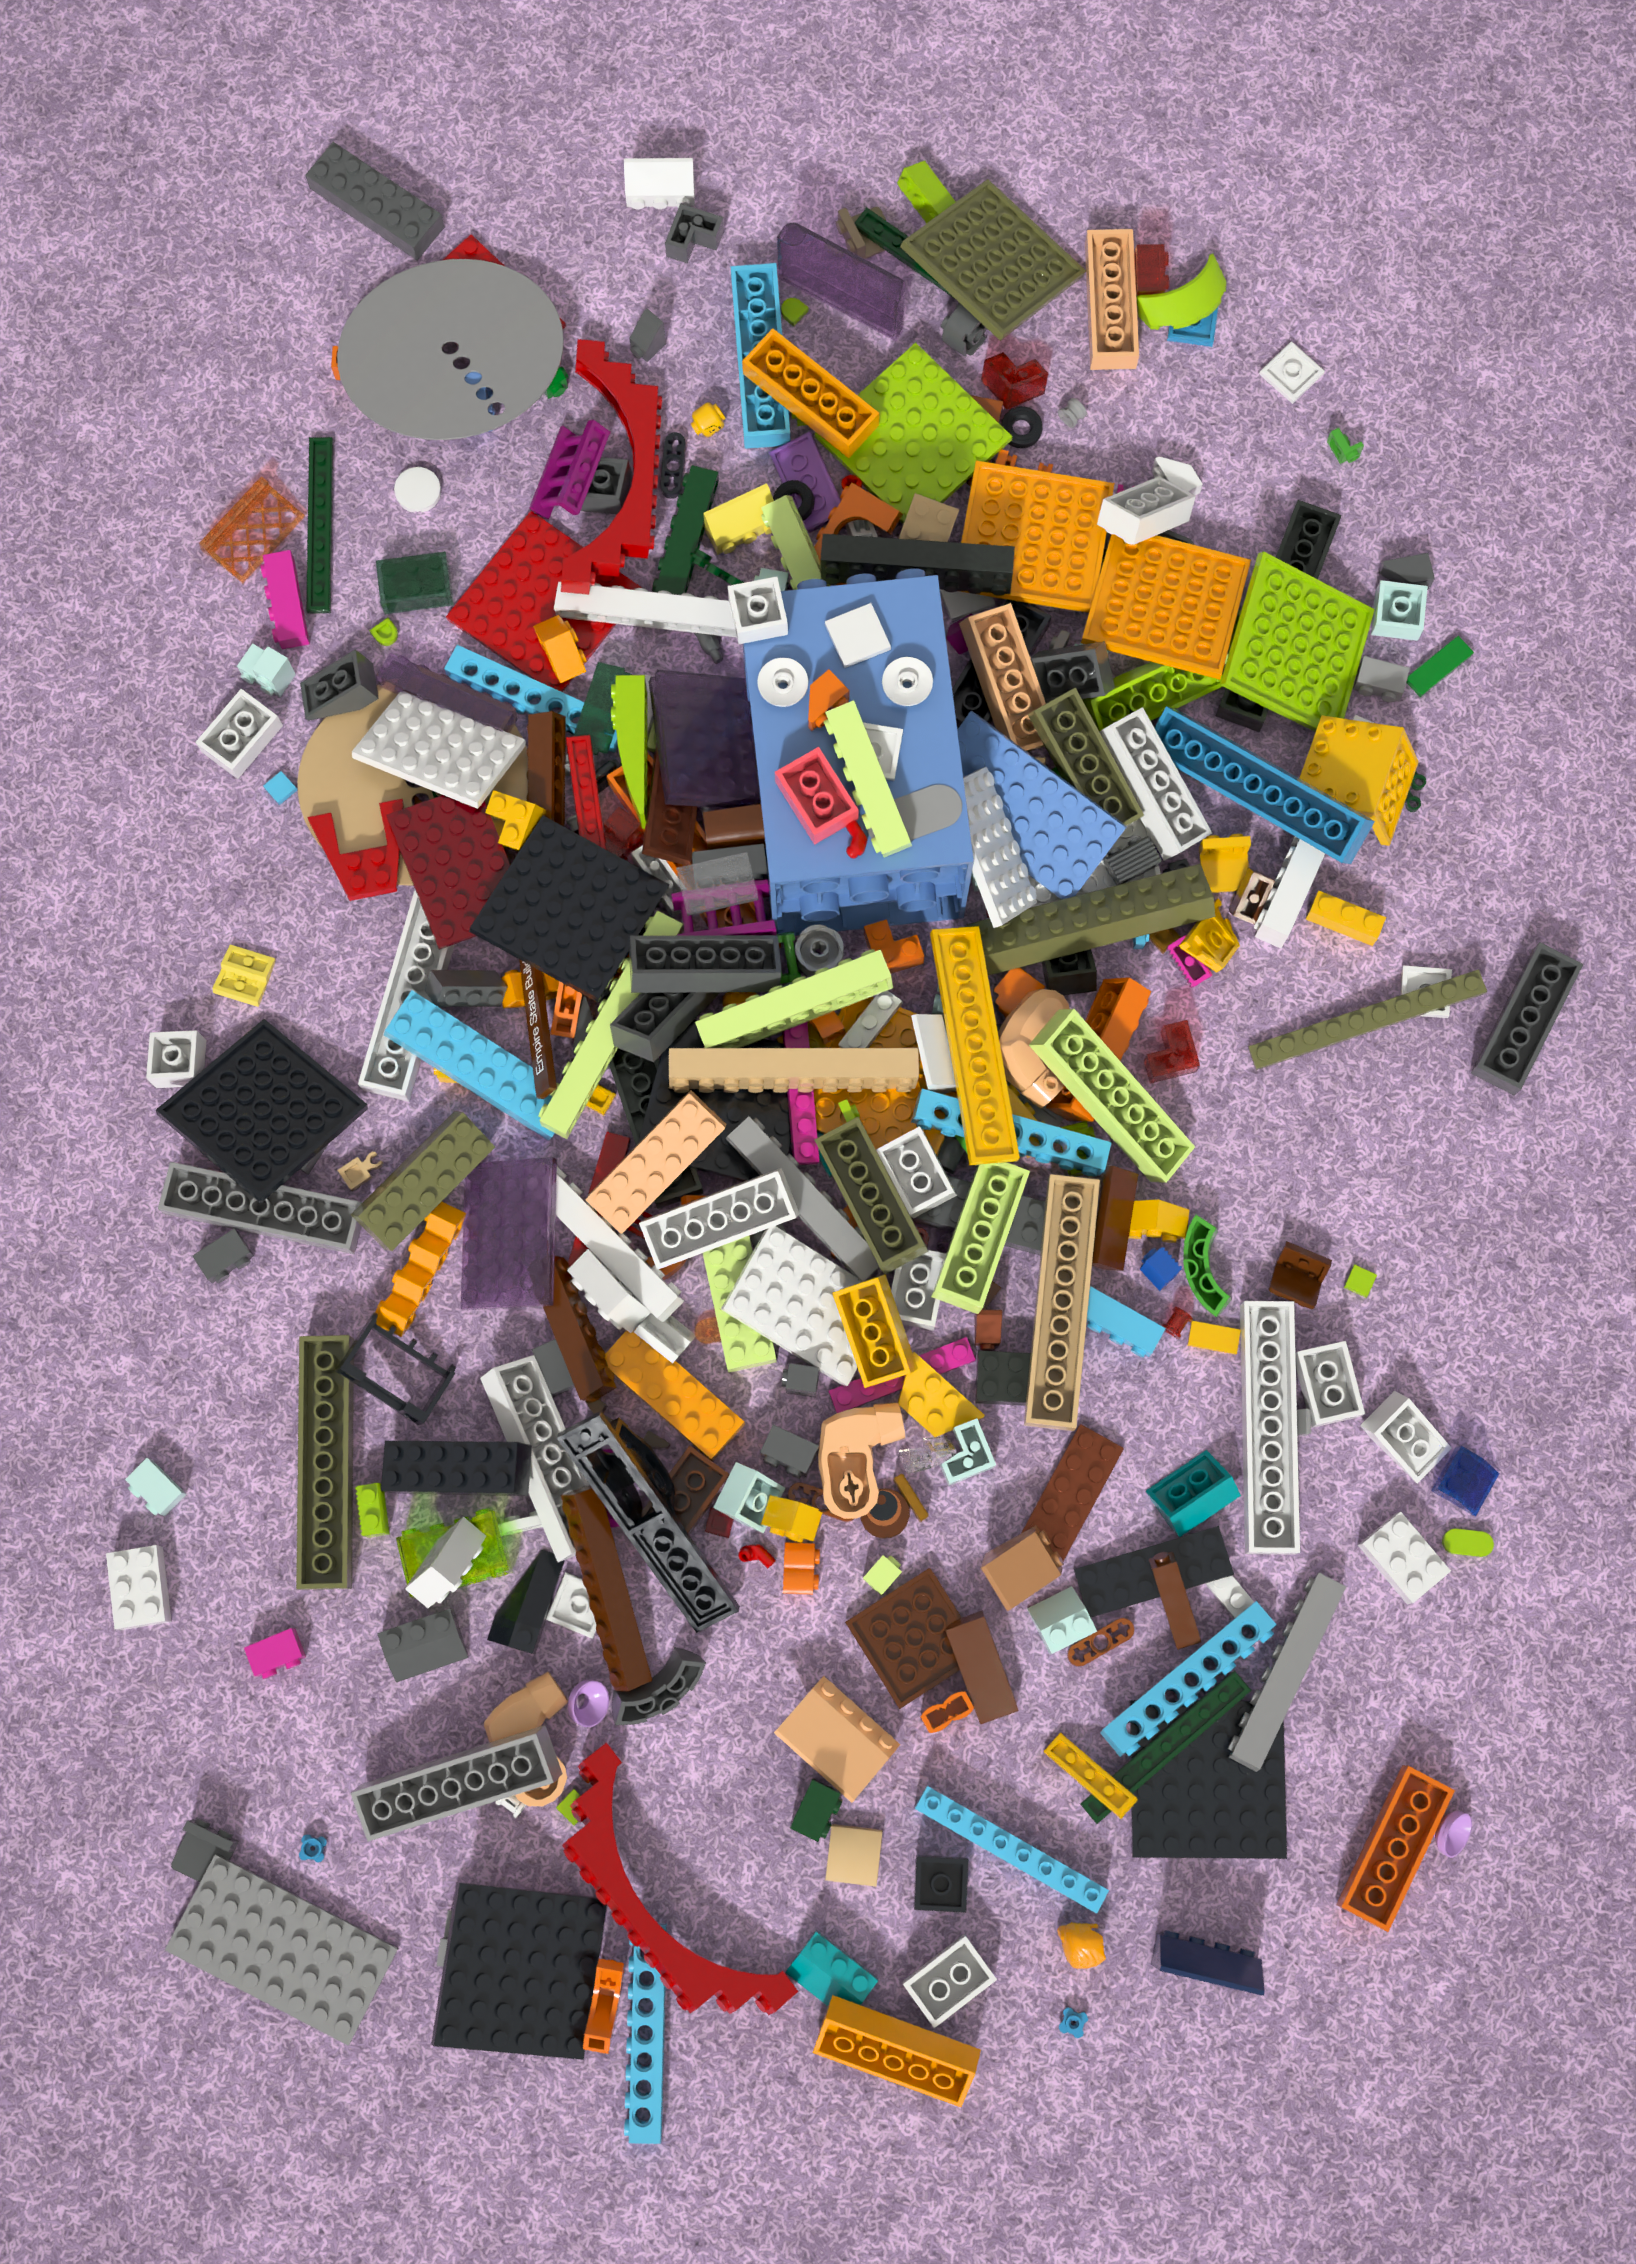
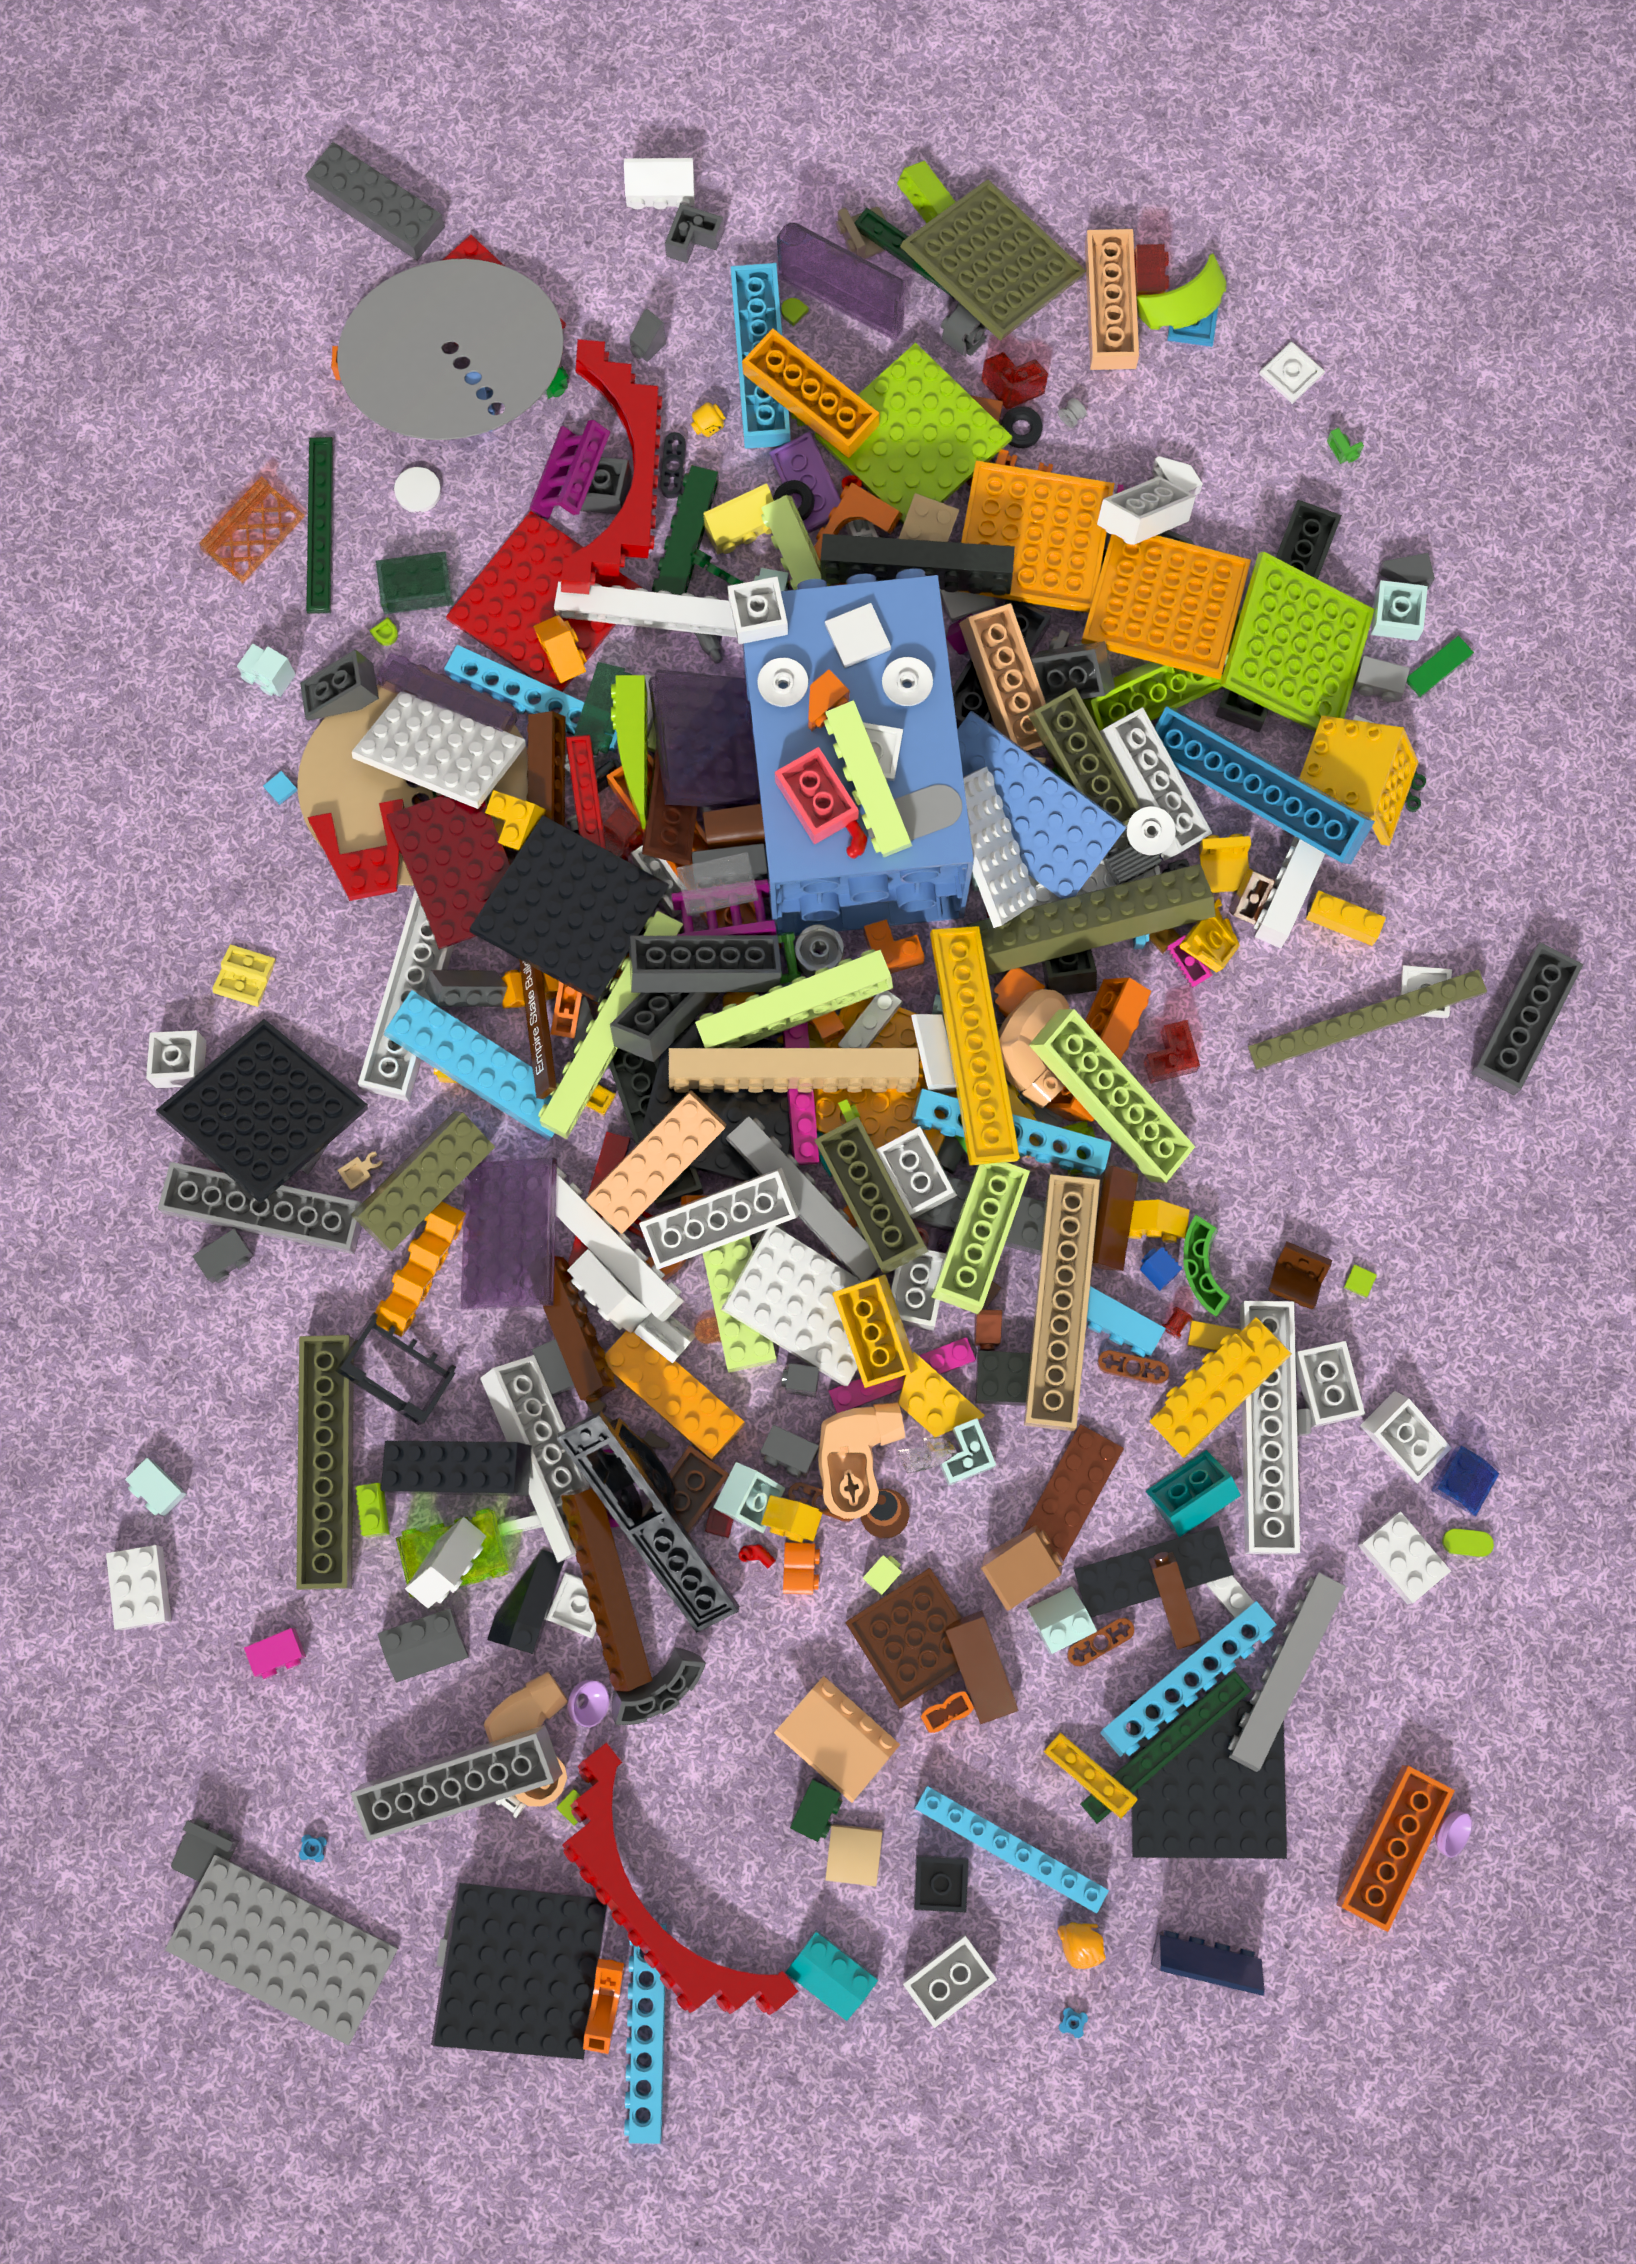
(239, 733): white brick -> none
(285, 600): dark pink brick -> none
(897, 2051): light orange brick -> none
(910, 1497): pearl gold tile -> none
(1145, 842): none -> white dish
(1149, 1376): none -> dark orange beam
(1219, 1386): none -> yellow plate

